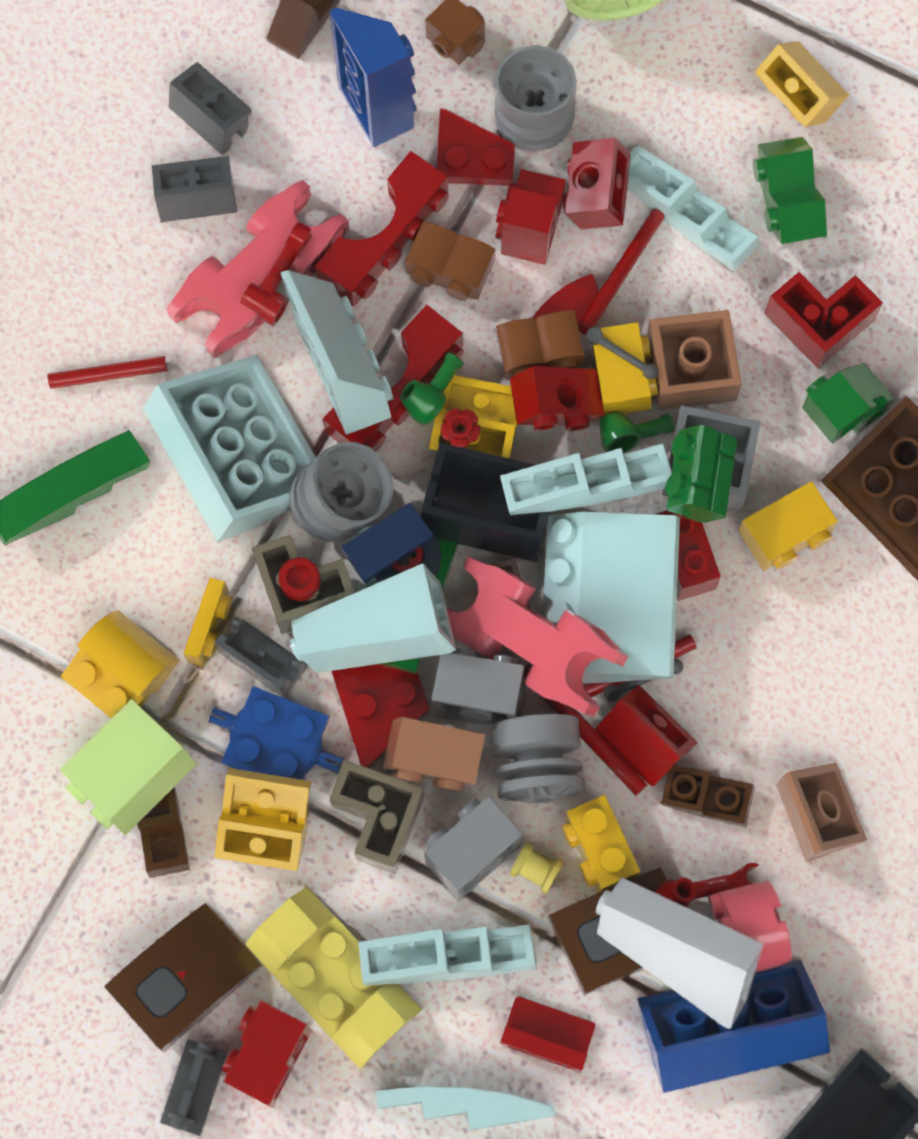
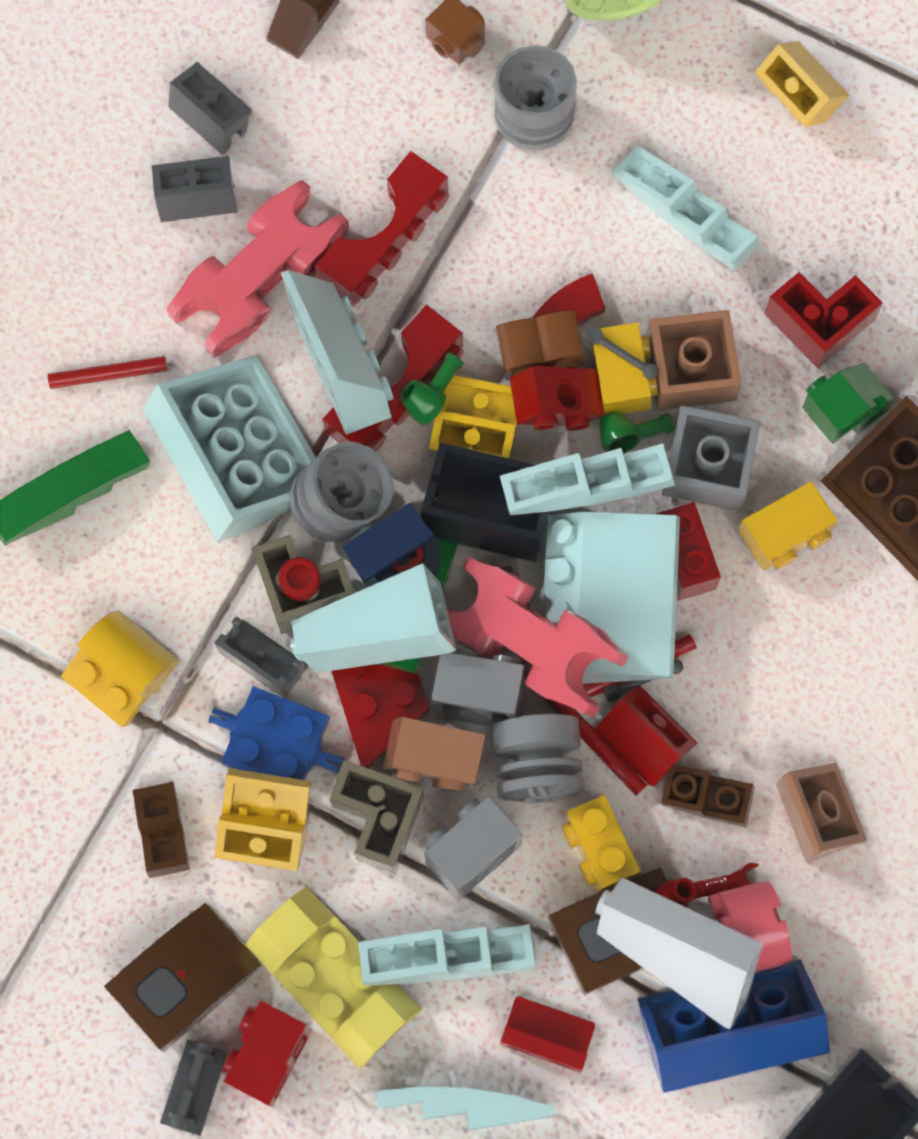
(127, 768): yellowish green brick -> none
(213, 606): yellow plate -> none
(265, 299): red brick -> none
(374, 73): blue slope -> none
(450, 261): dark orange brick -> none
(460, 438): red plate -> none
(472, 153): red wing -> none
(530, 216): red brick -> none
(536, 867): light yellow bush -> none
(604, 203): red brick -> none
(621, 271): red bar -> none
(701, 473): green brick -> none
(788, 185): green brick -> none

